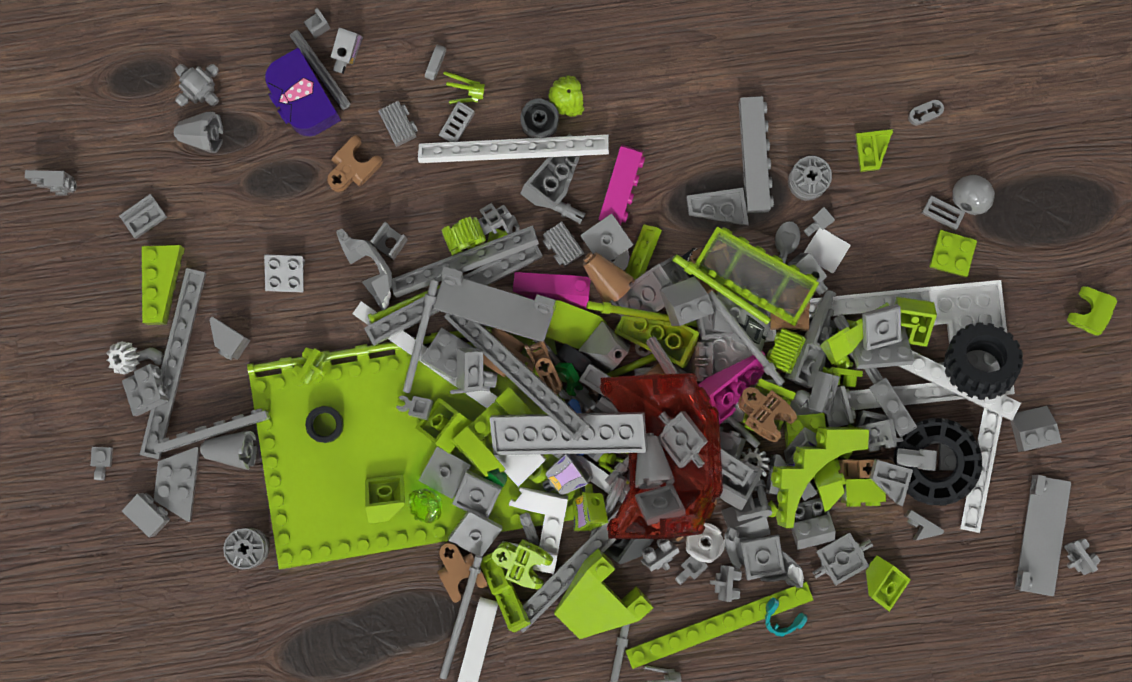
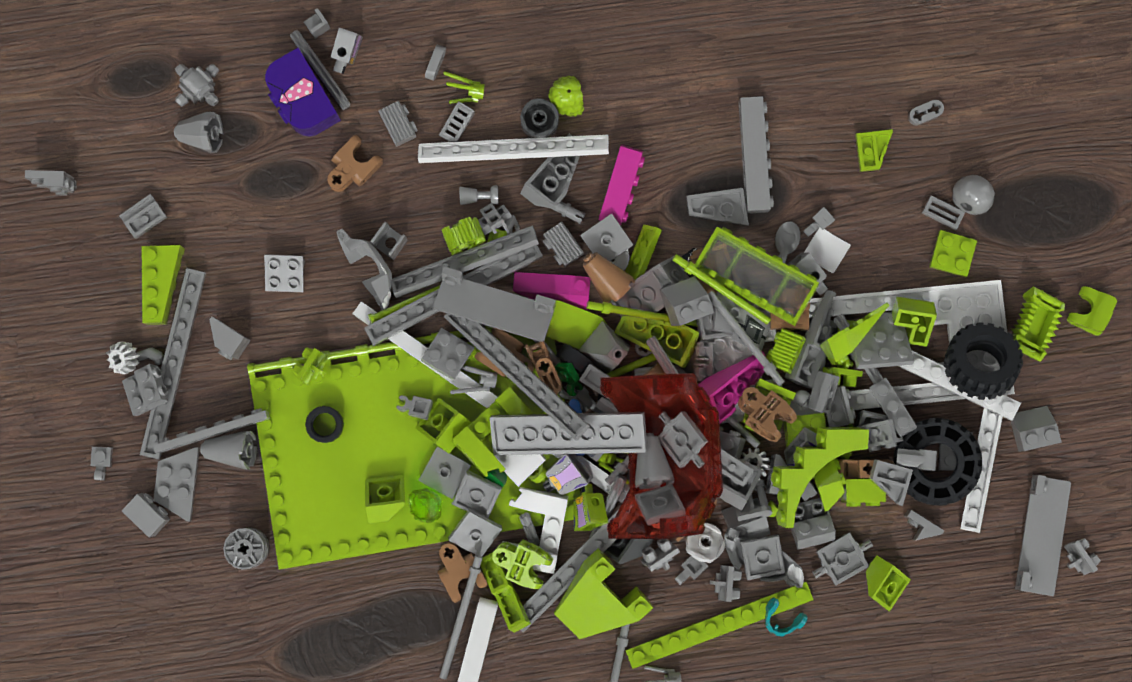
(429, 300): light grey bar -> none
(469, 369): light grey panel -> none
(470, 195): none -> light grey piece
(804, 187): light grey wheel -> none
(881, 327): light grey plate -> none
(1037, 322): none -> lime piece

